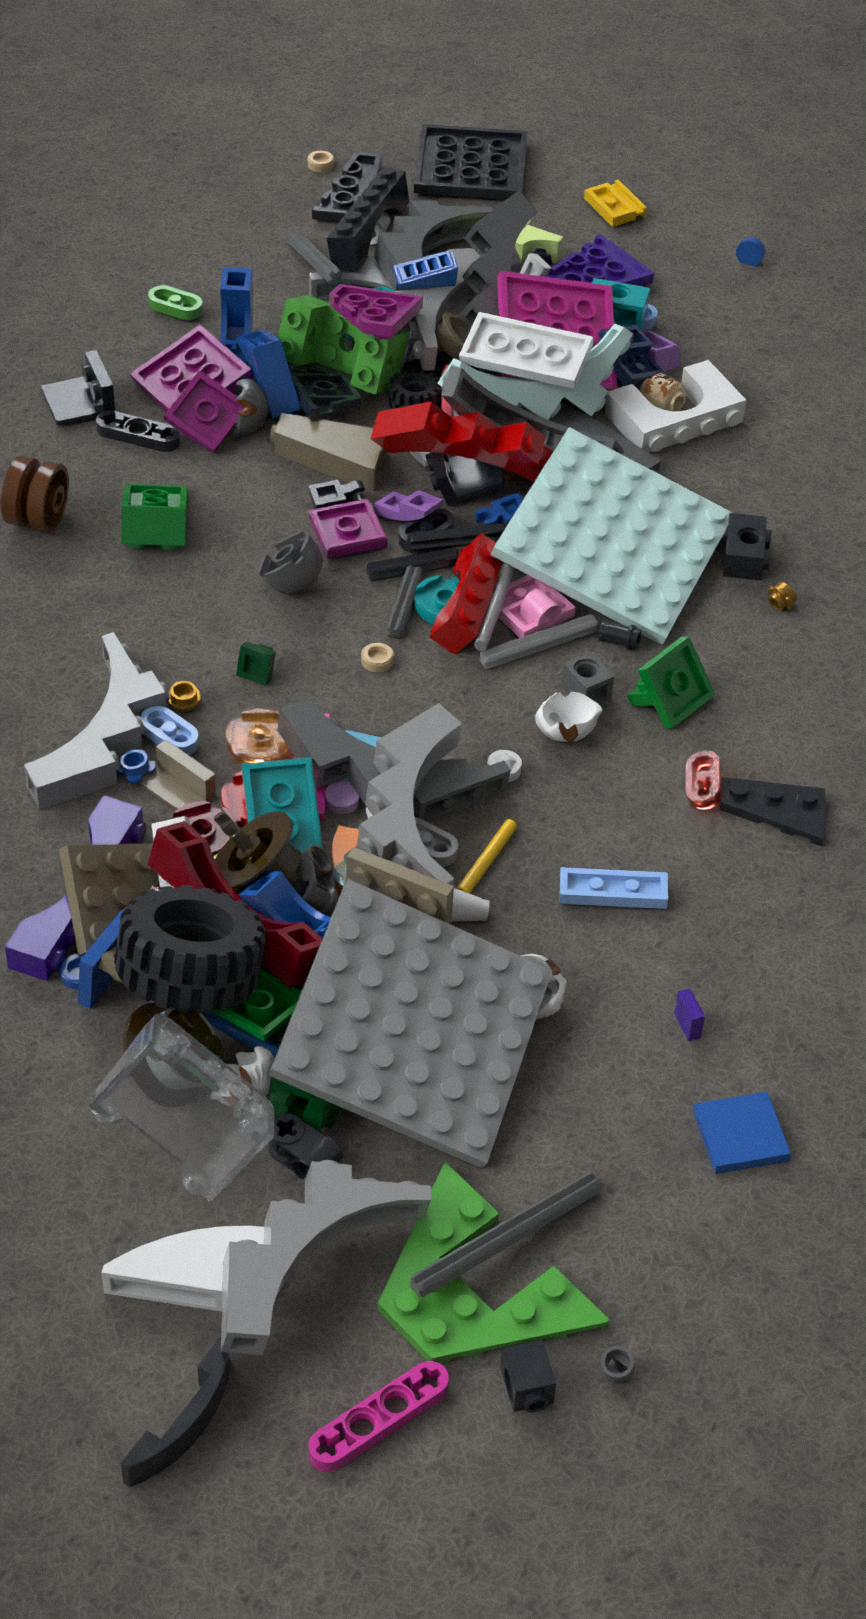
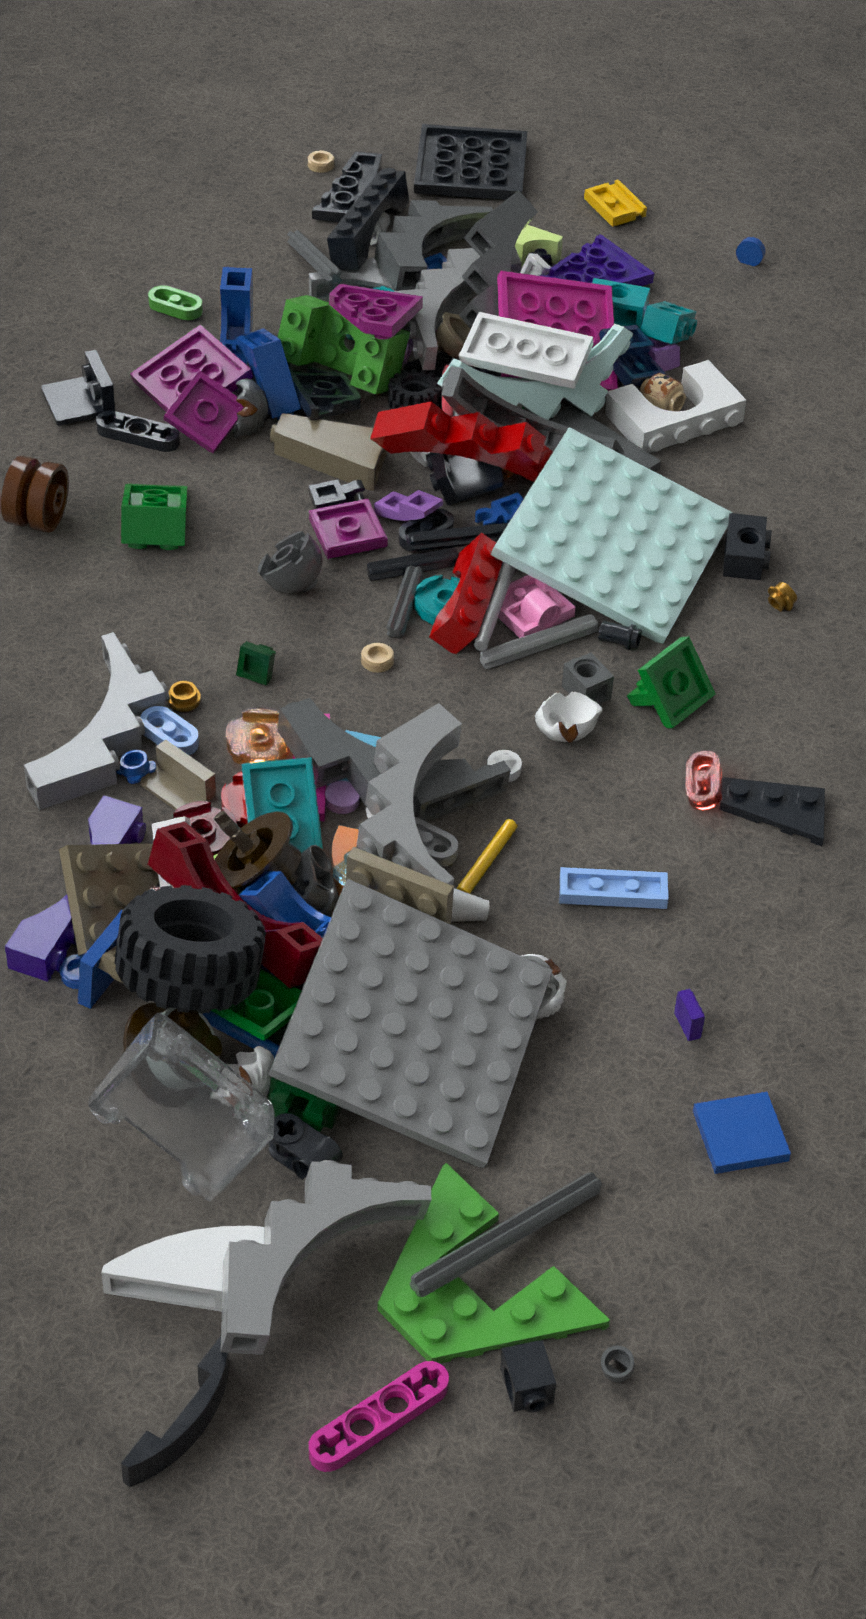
(426, 272): blue slope -> none
(669, 322): none -> teal brick

